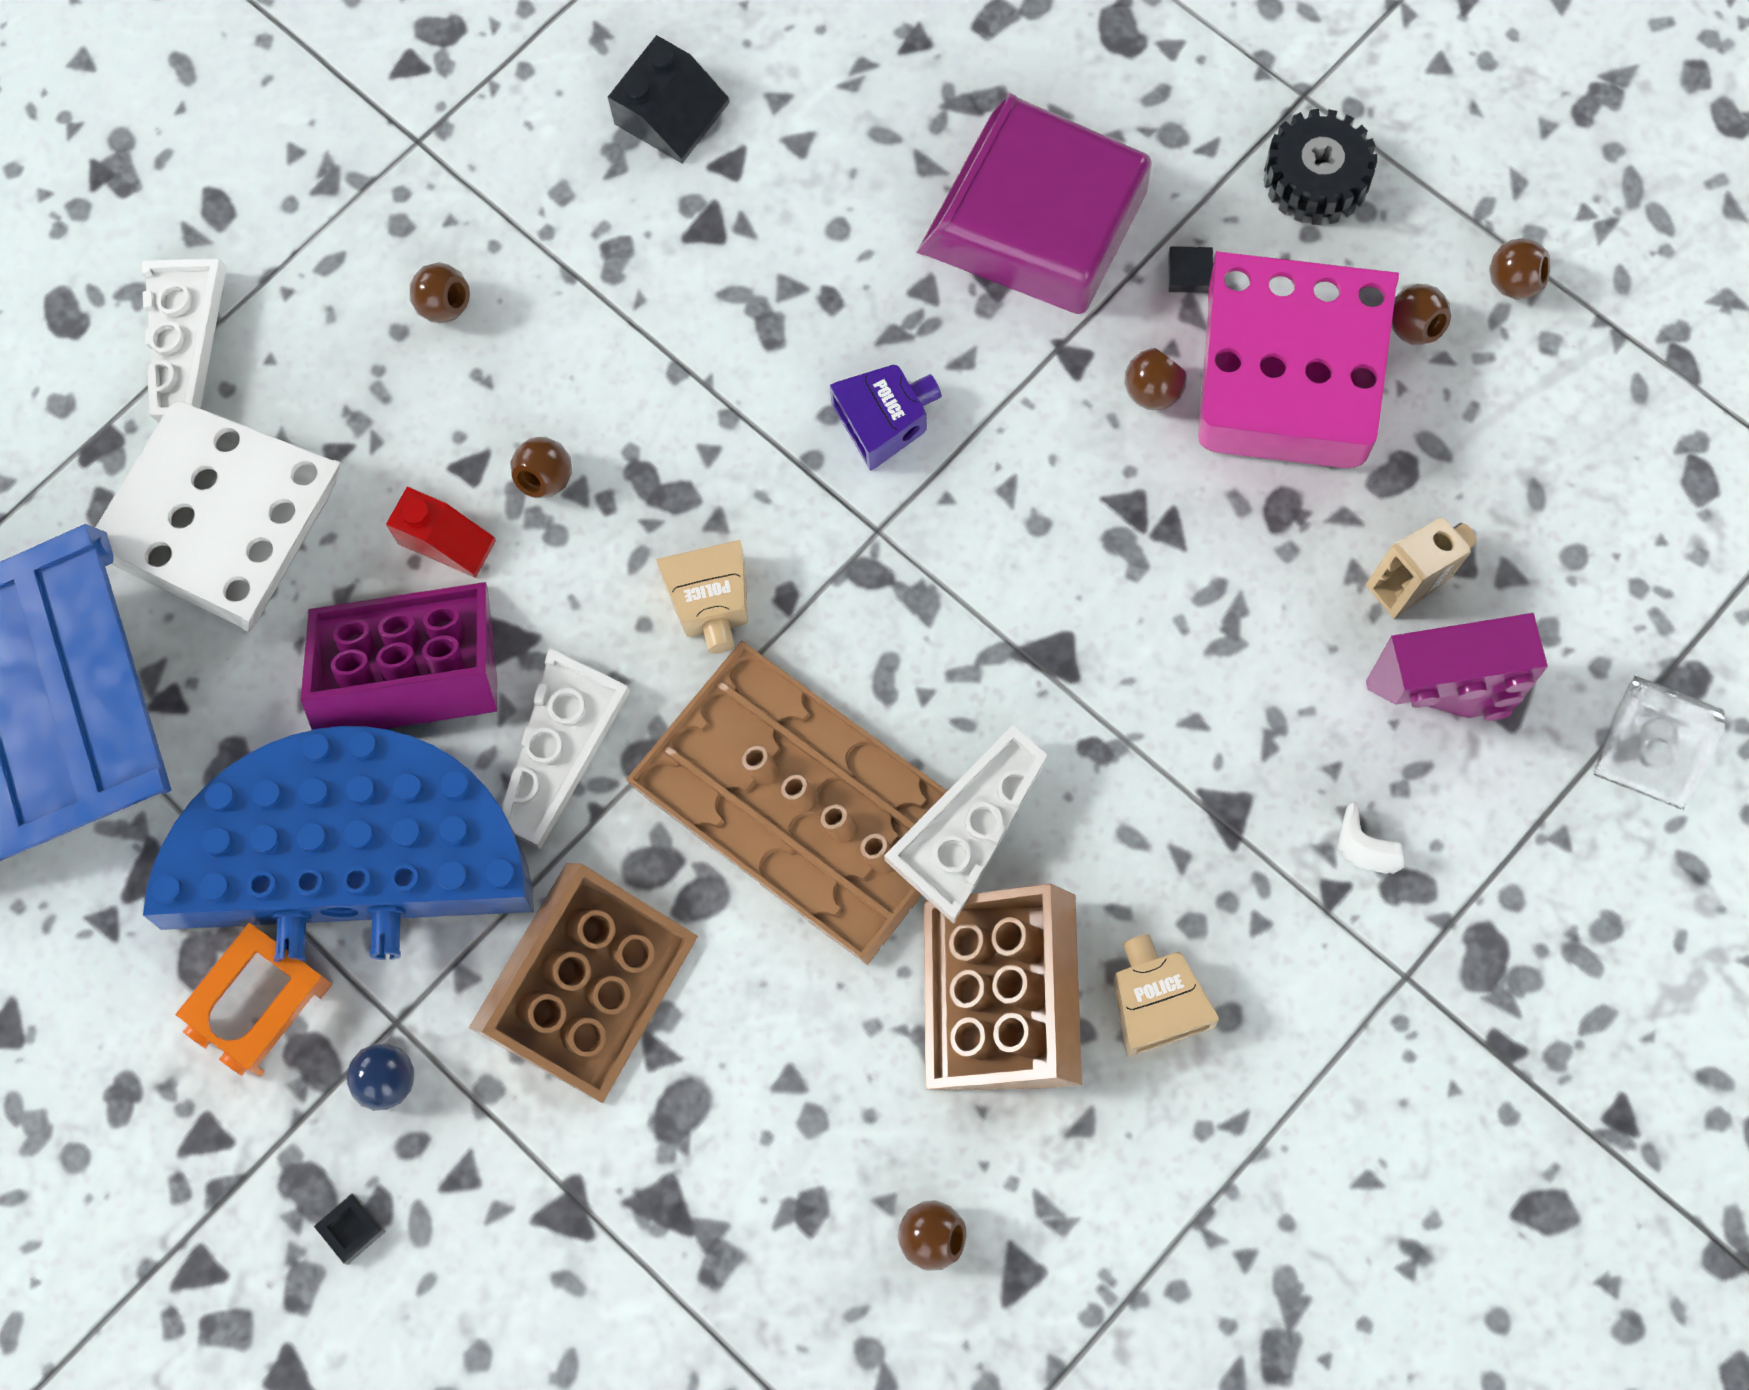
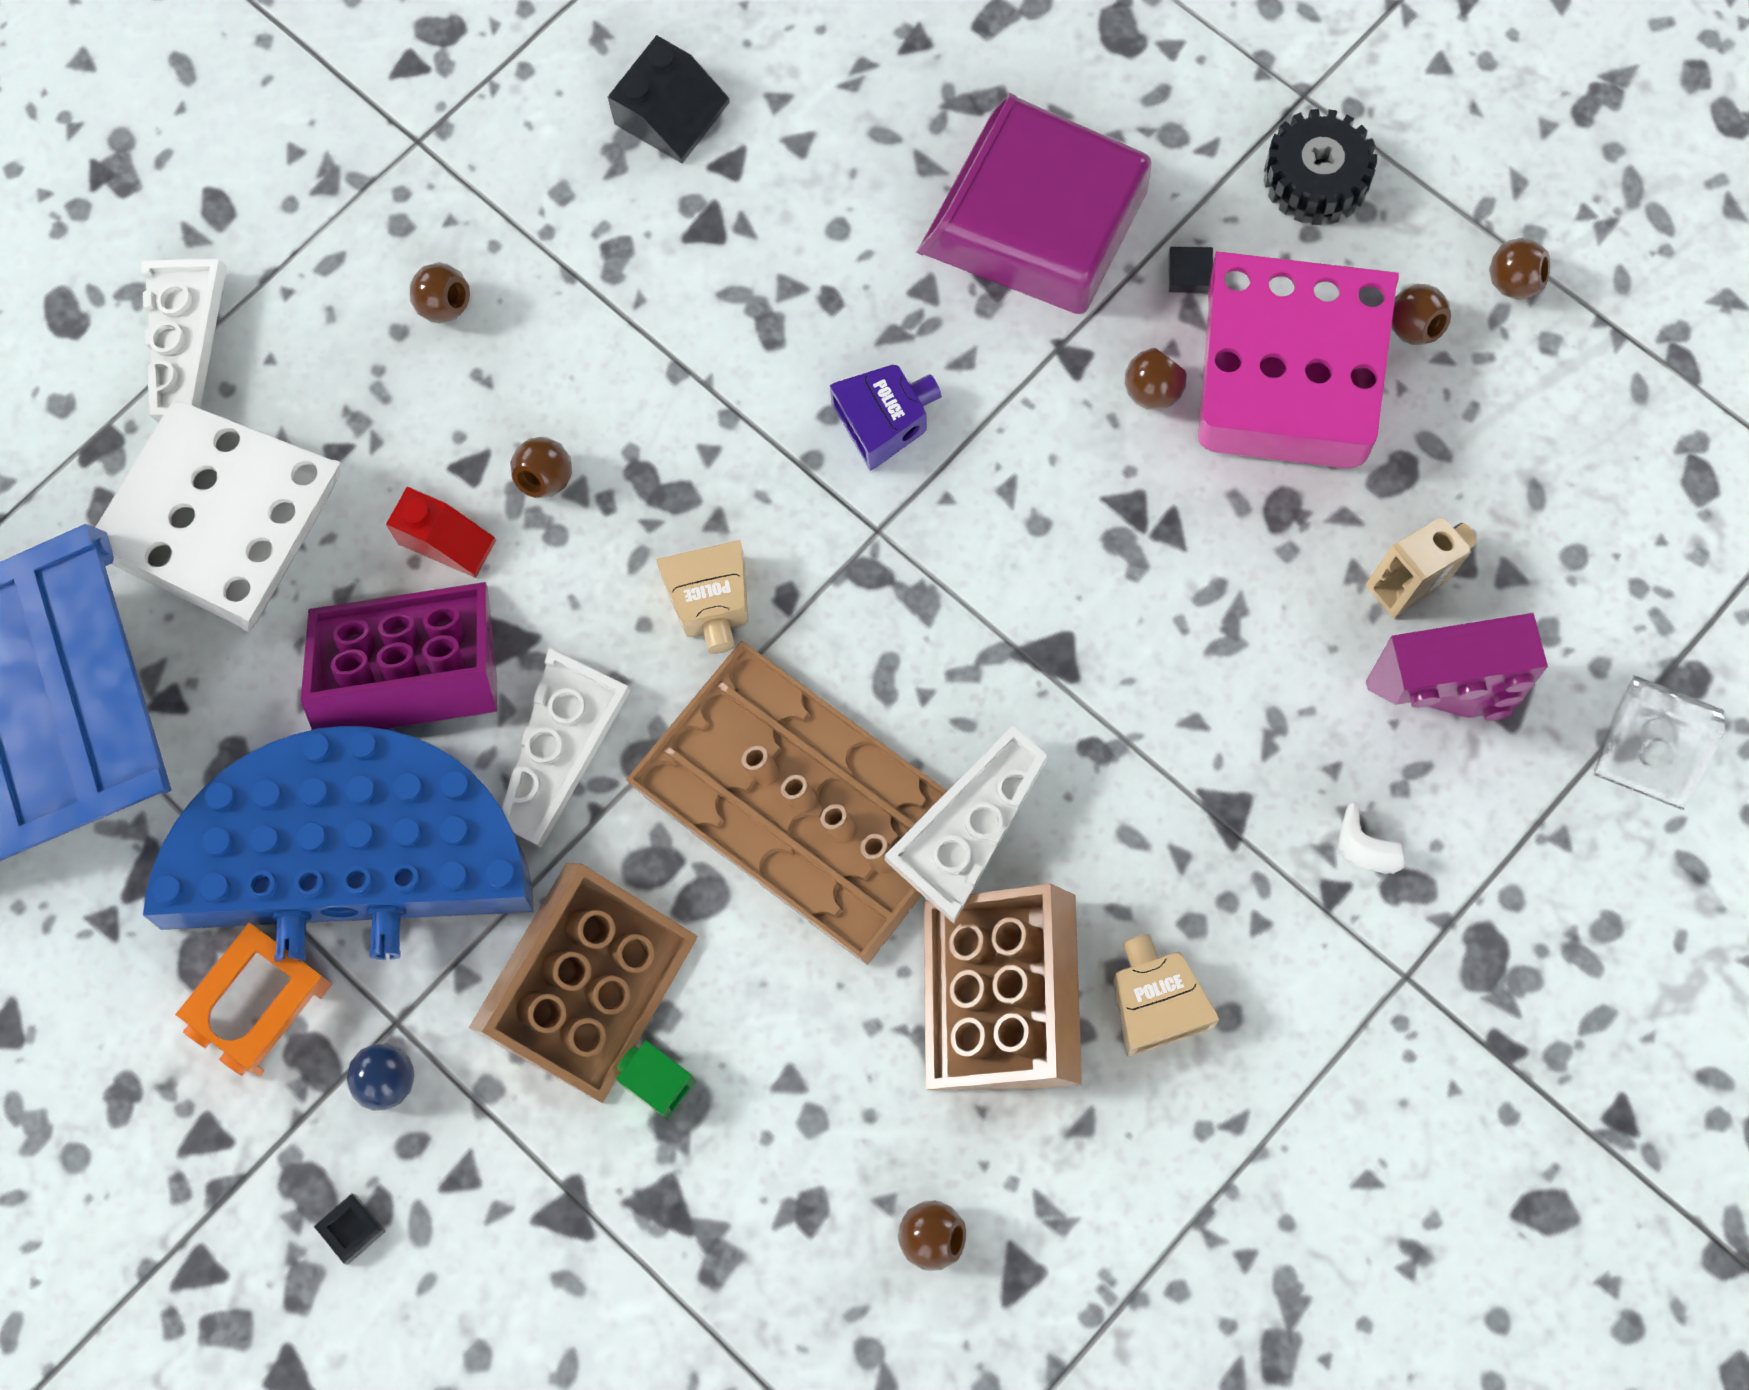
(654, 1078): none -> green brick

